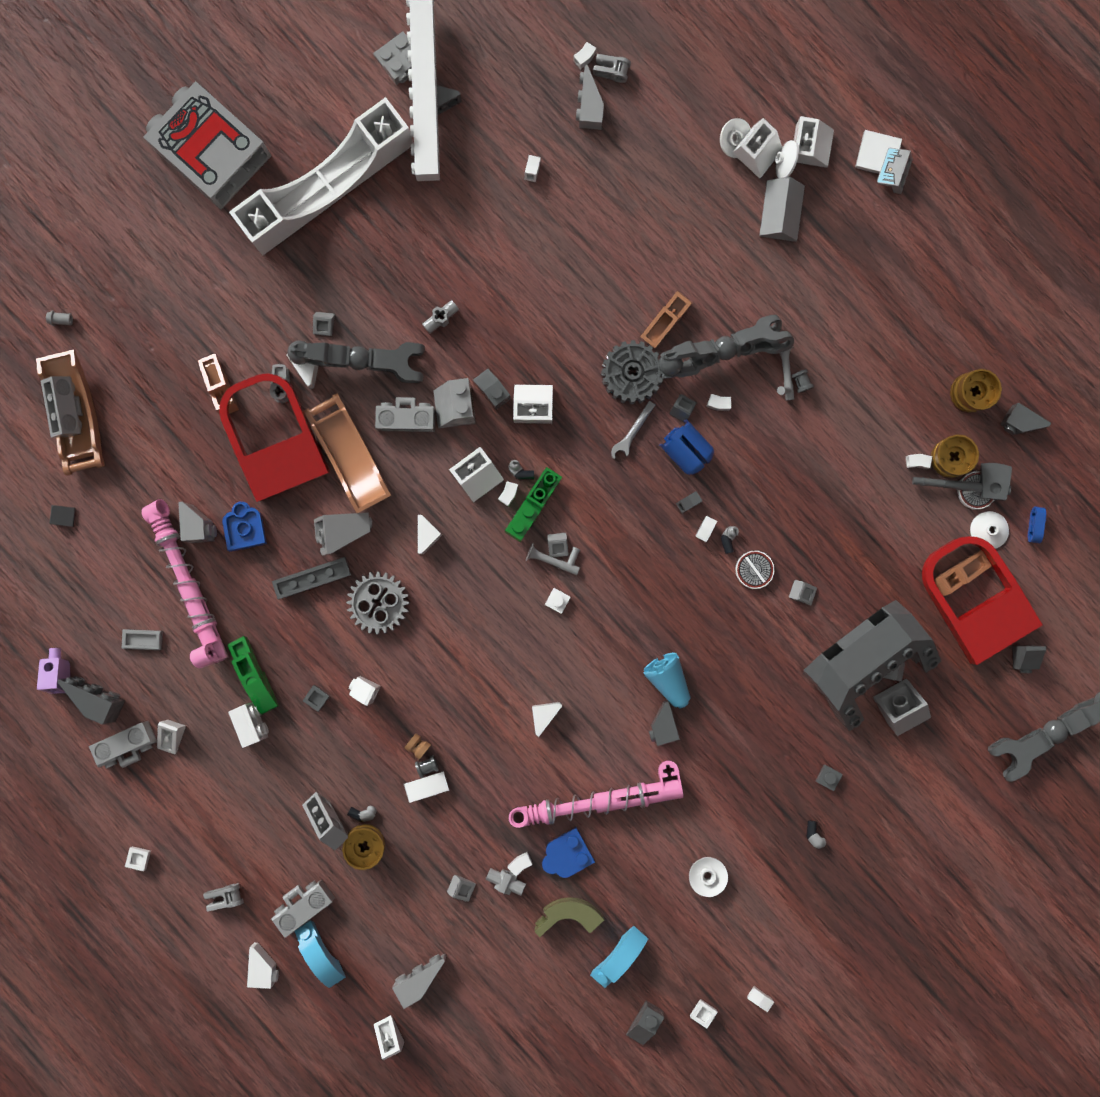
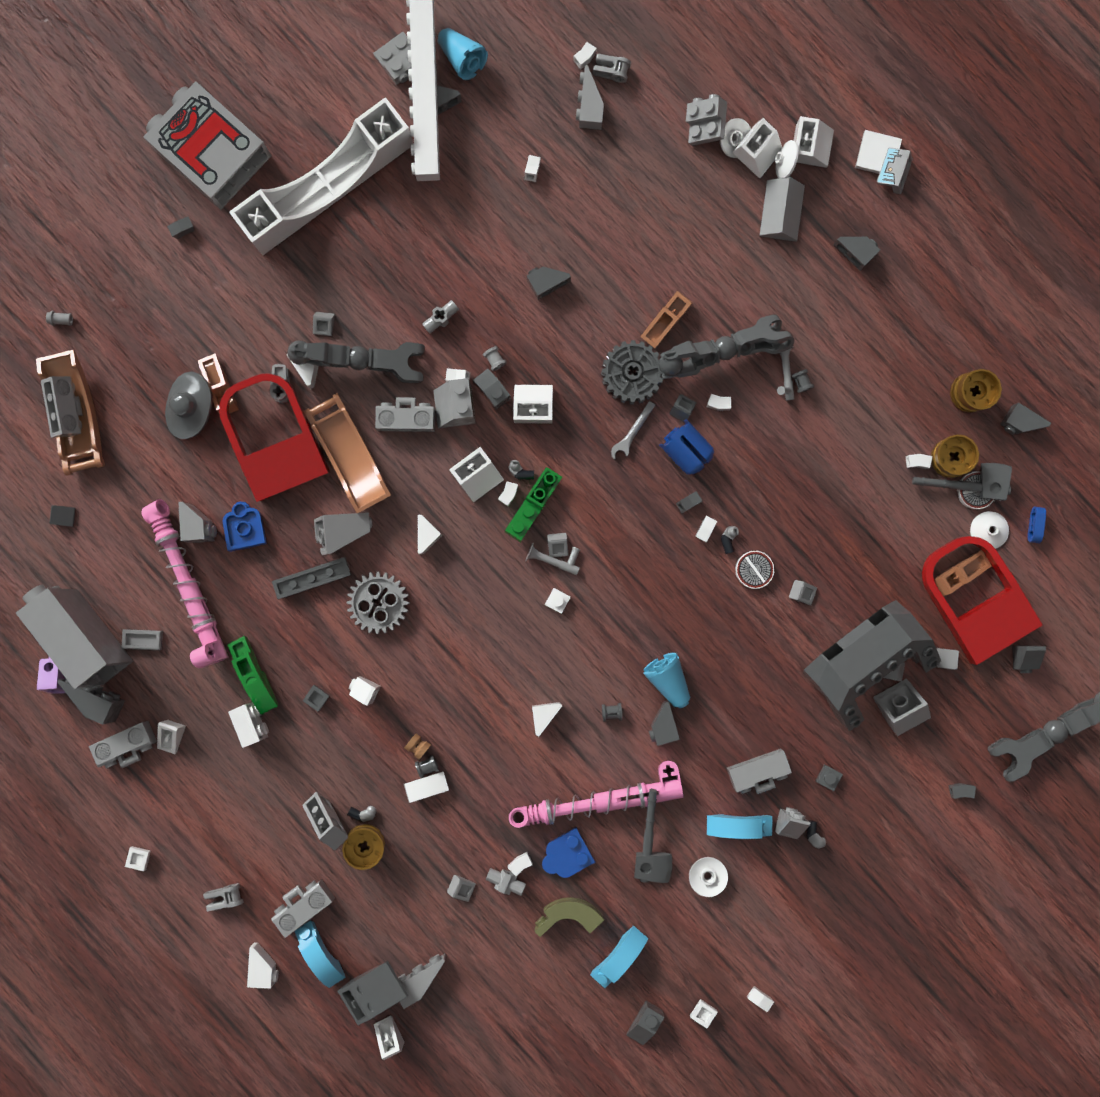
(73, 636): none -> light grey brick
(181, 228): none -> dark grey piece
(188, 405): none -> dark grey hat
(372, 993): none -> dark grey slope
(453, 374): none -> white piece
(463, 53): none -> medium azure cone
(494, 358): none -> light grey bush
(546, 280): none -> dark grey slope
(612, 712): none -> dark grey bush
(648, 864): none -> dark grey piece
(706, 119): none -> light grey plate
(739, 827): none -> medium azure arch
(767, 766): none -> light grey piece
(791, 823): none -> light grey slope
(857, 250): none -> dark grey slope
(948, 658): none -> light grey slope
(962, 790): none -> dark grey piece

